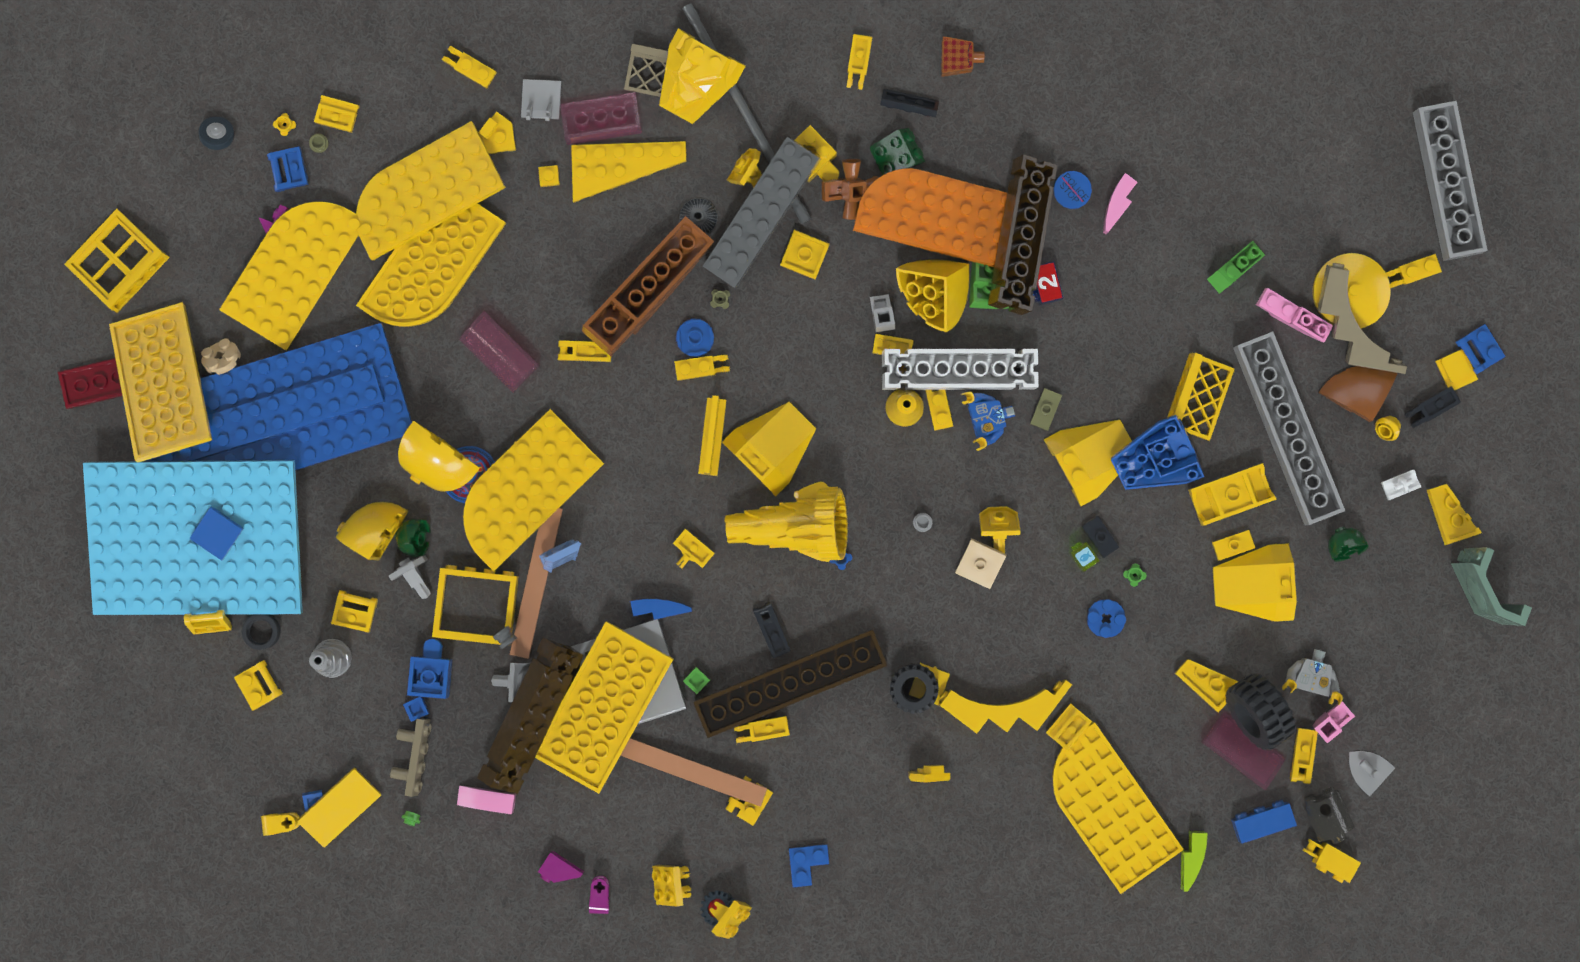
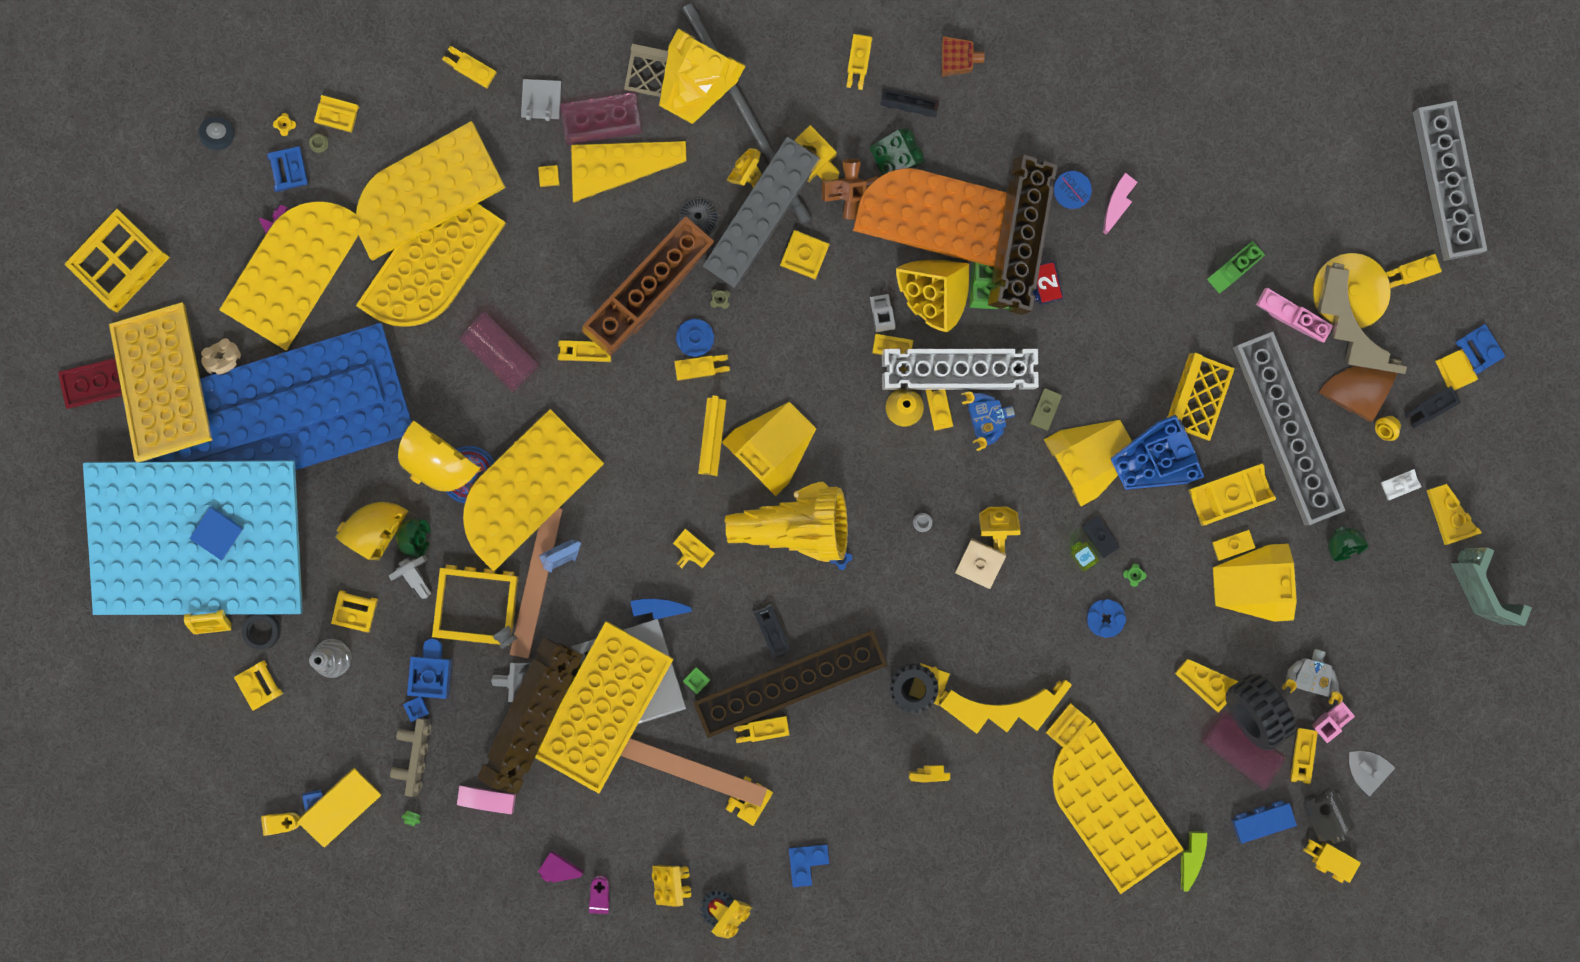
(498, 134): yellow plate -> none

